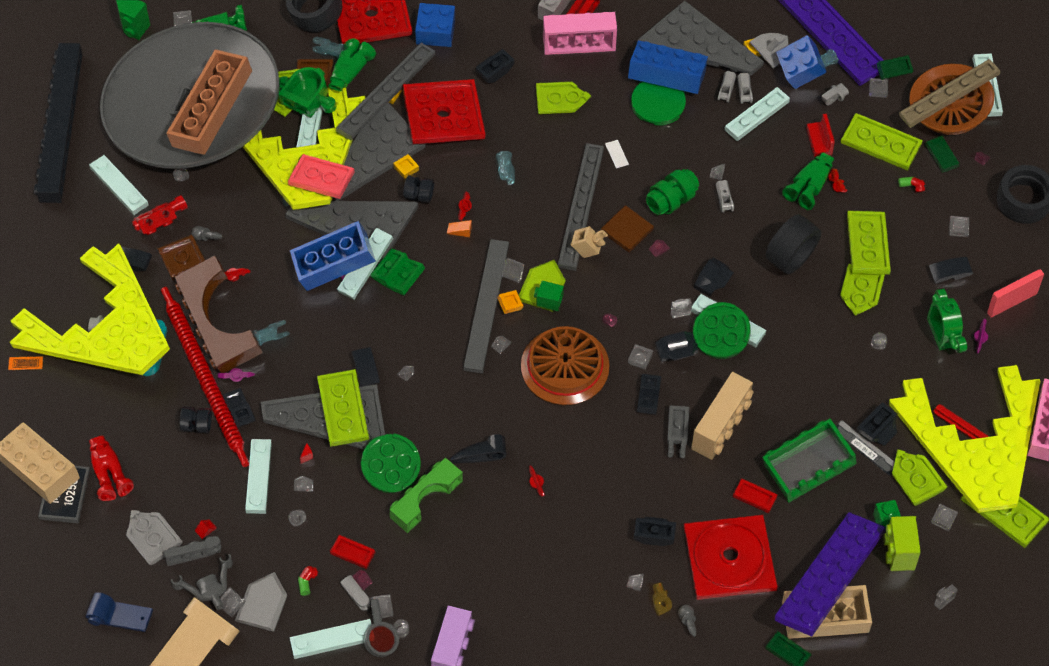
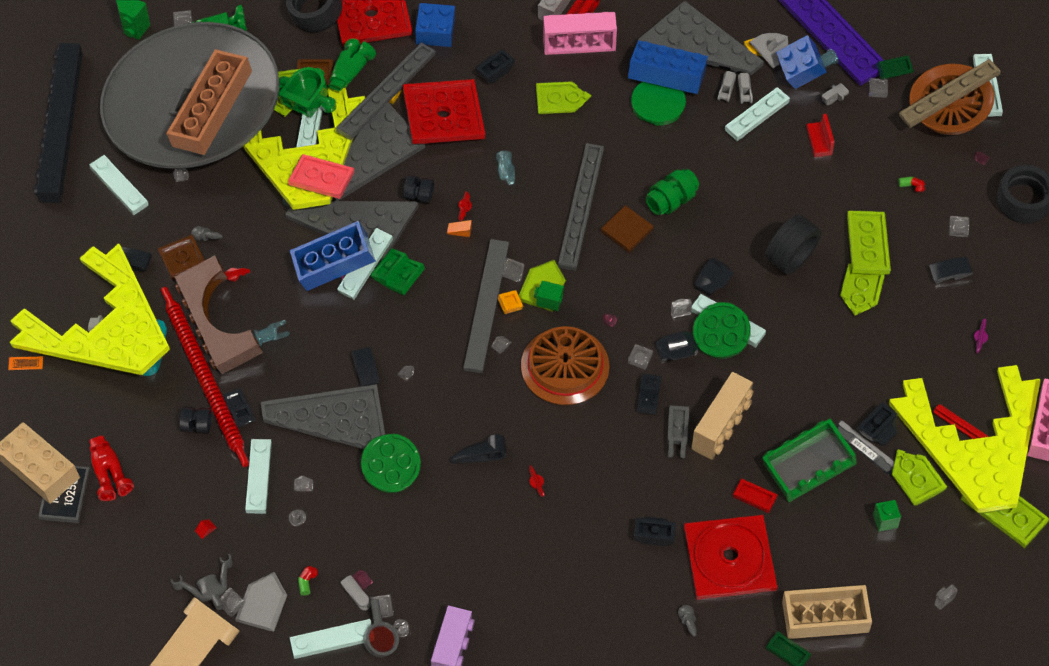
(107, 612): dark blue door -> none
(151, 535): light grey tile -> none
(155, 217): red brick -> none
(193, 551): dark grey hinge -> none
(235, 375): magenta piece -> none
(306, 454): red piece -> none
(327, 47): clear light blue piece -> none
(343, 408): lime tile -> none
(352, 552): red tile -> none
(406, 166): yellow tile -> none
(442, 478): bright green arch -> none
(587, 241): tan brick -> none
(616, 154): white sticker -> none
(635, 581): clear piece -> none
(658, 248): clear pink piece -> none
(661, 596): clear yellow piece -> none
(717, 172): clear piece -> none
(724, 196): light grey bar -> none
(810, 181): green piece -> none
(829, 574): dark purple plate -> none
(838, 184): red piece -> none
(879, 343): clear hinge -> none
(881, 141): lime tile -> none
(902, 543): lime brick -> none
(942, 154): dark green tile -> none
(944, 517): clear plate -> none
(946, 322): green piece -> none
(1015, 293): coral tile -> none

